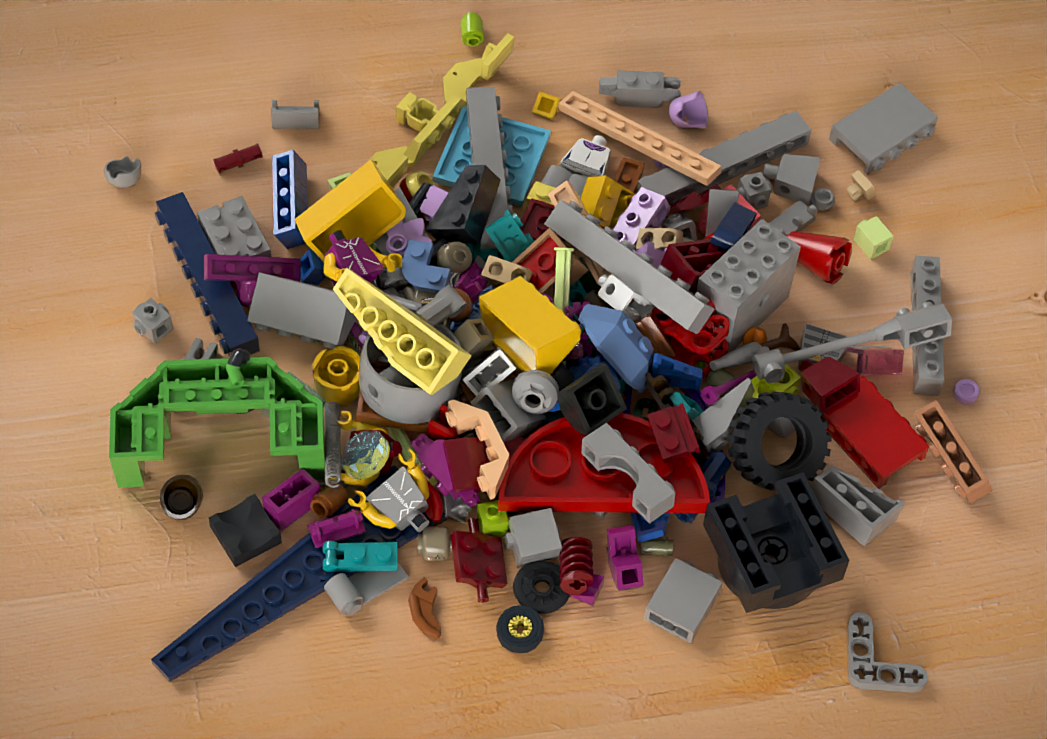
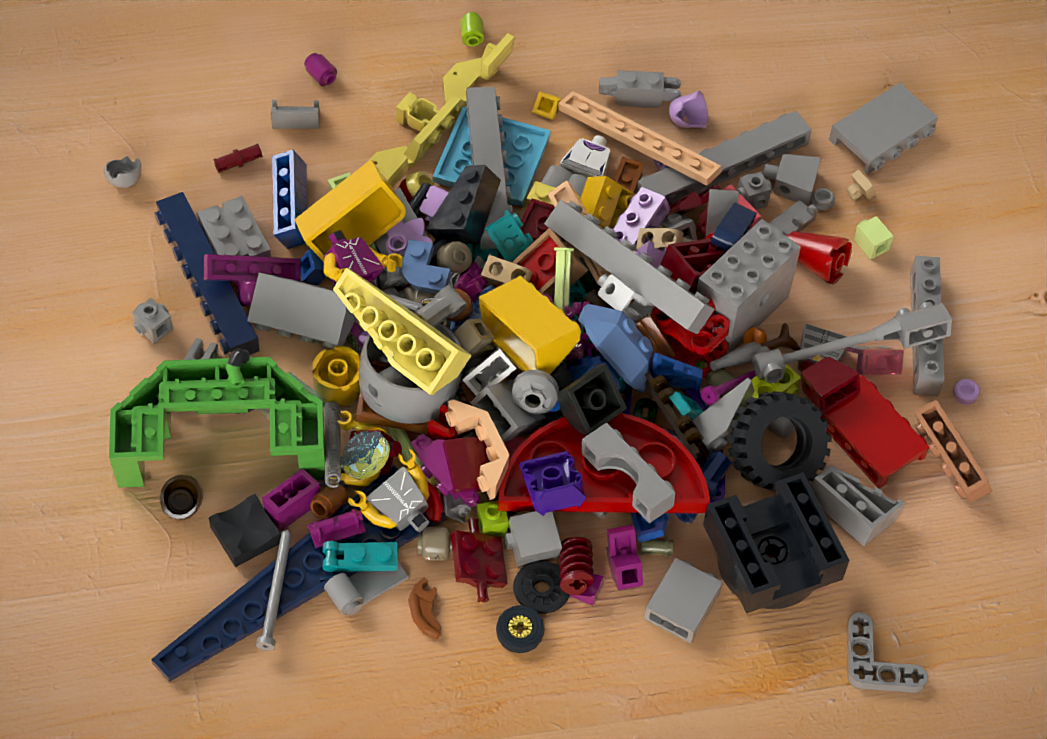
(266, 641): none -> light grey bar
(320, 69): none -> magenta brick
(553, 482): none -> dark purple slope
(673, 433): dark red plate -> none

